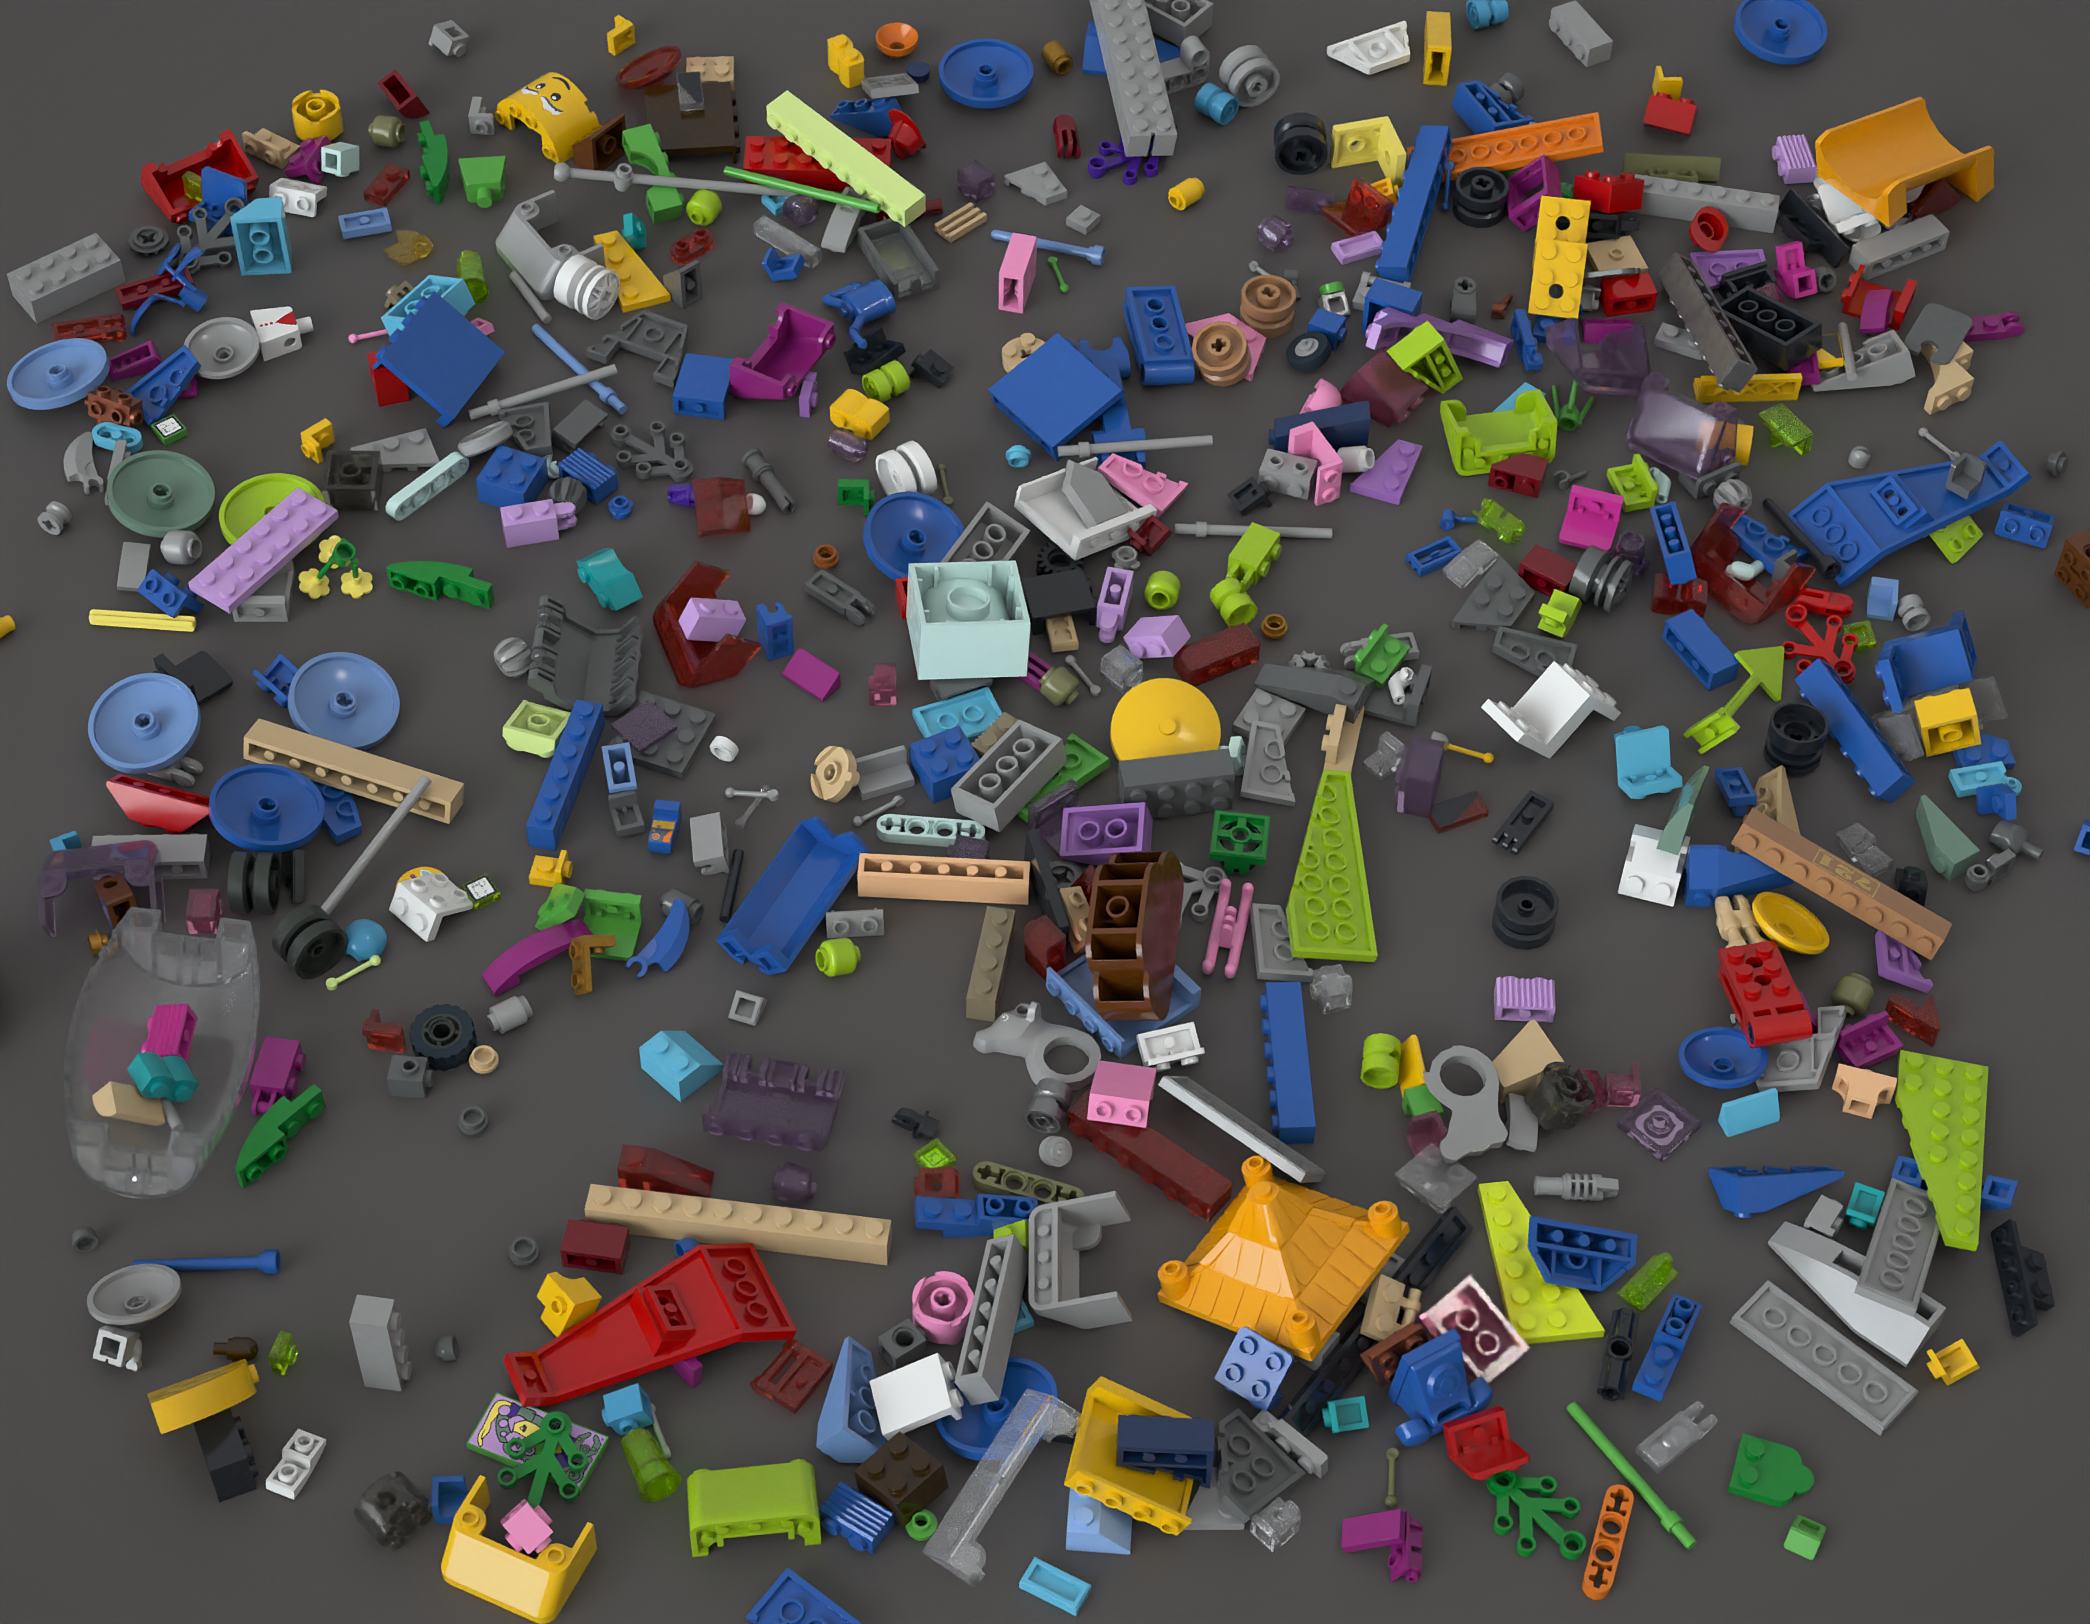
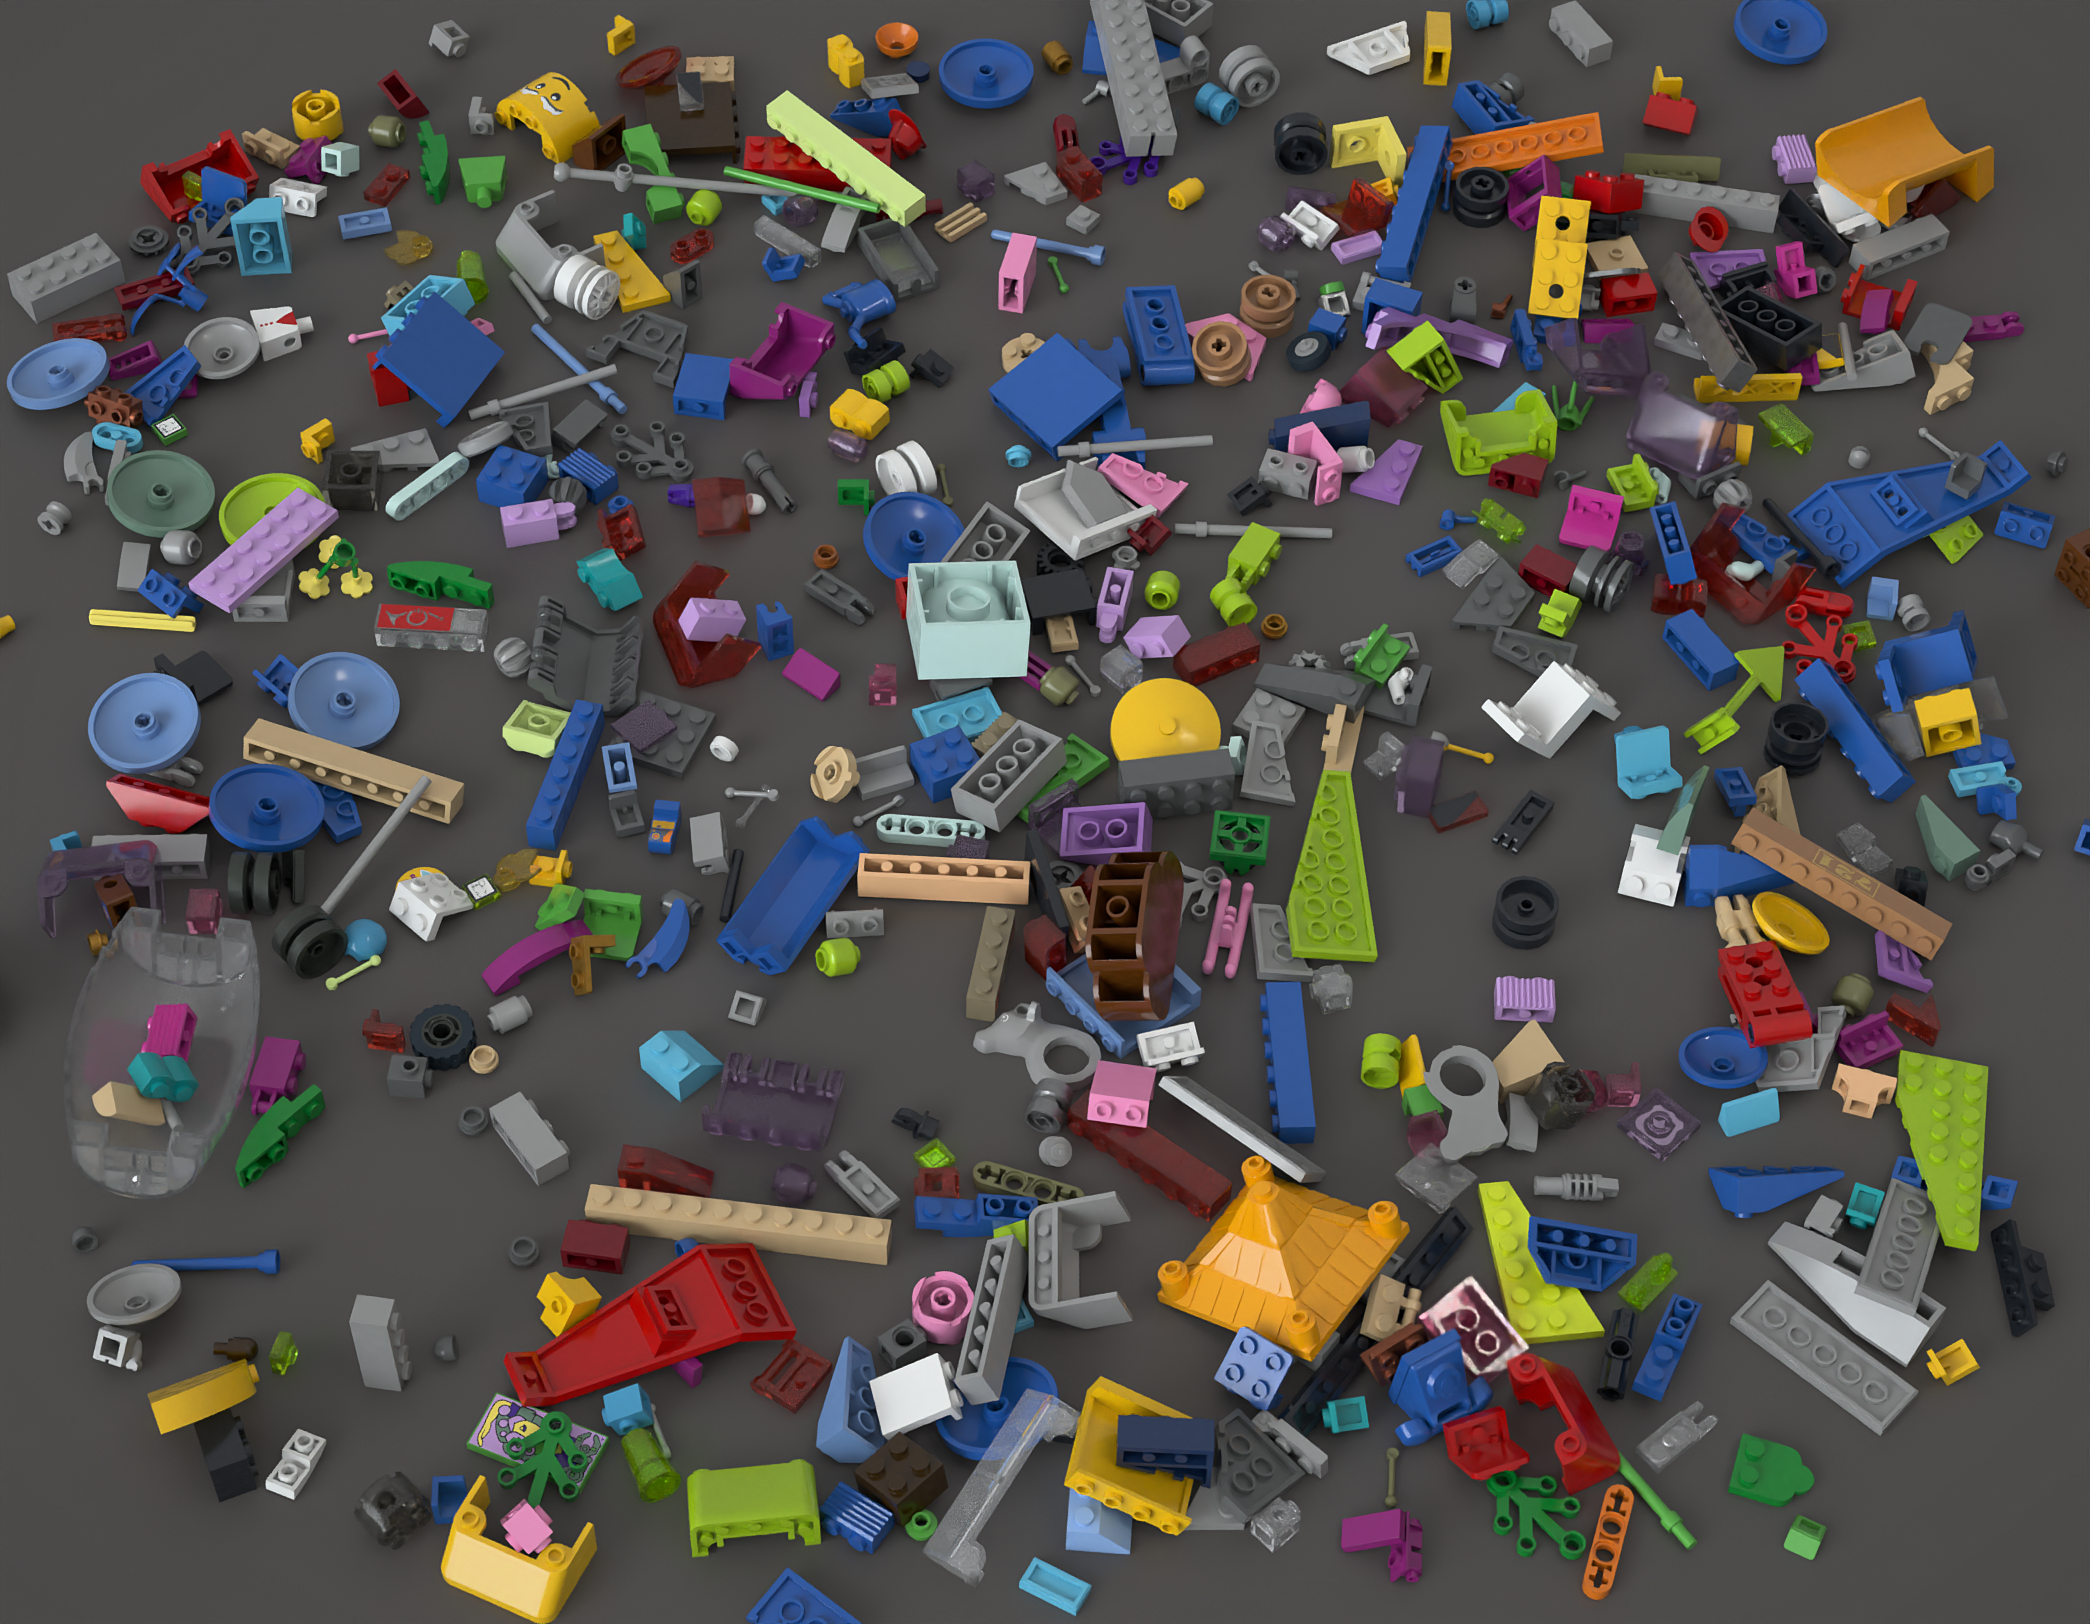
(431, 627): none -> clear brick
(516, 868): none -> clear yellow plate
(530, 1138): none -> light grey brick
(621, 531): none -> clear red bracket
(863, 1186): none -> light grey hinge
(1079, 174): none -> clear red brick
(1101, 88): none -> light grey hand
(1311, 225): none -> white bracket
(1586, 1447): none -> red windscreen

